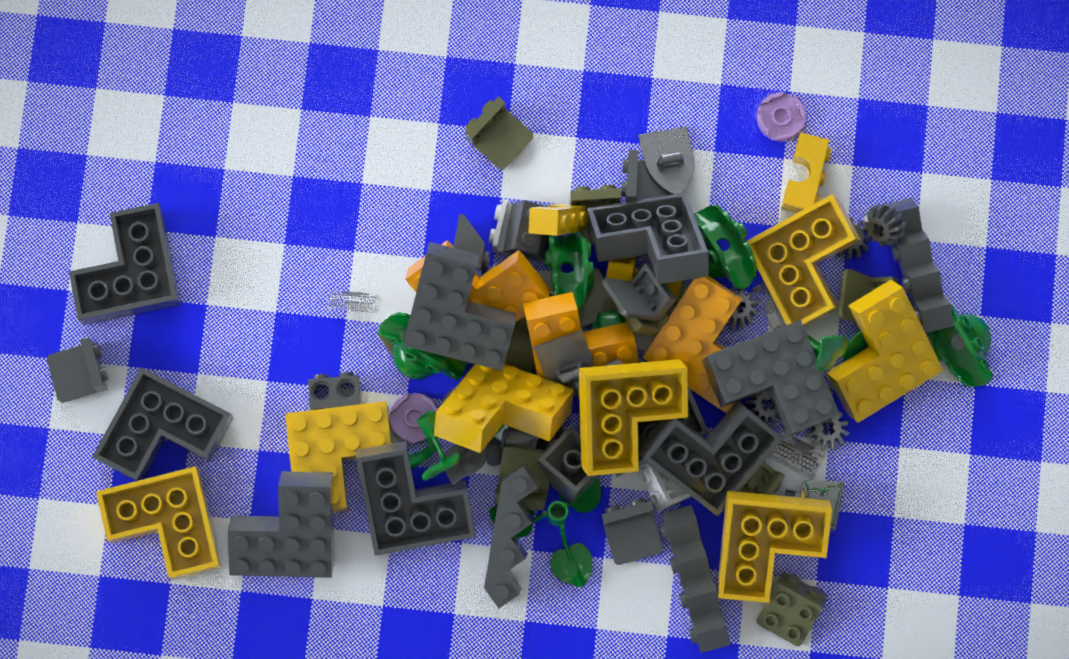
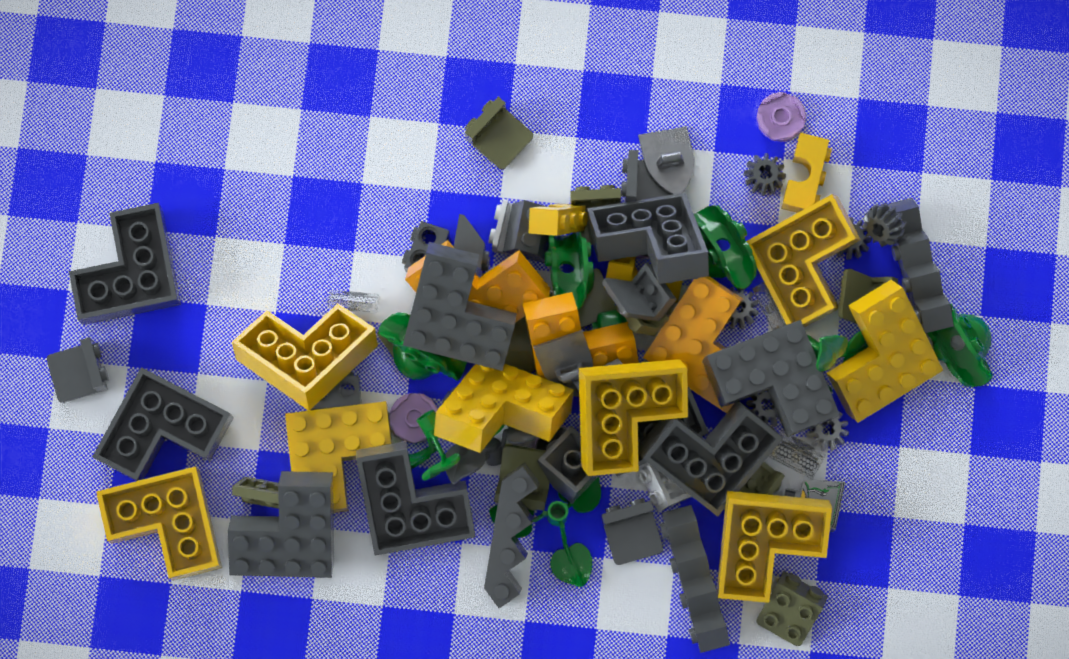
(257, 491): none -> olive bracket
(310, 363): none -> yellow brick
(418, 247): none -> dark grey brick
(754, 174): none -> dark grey gear

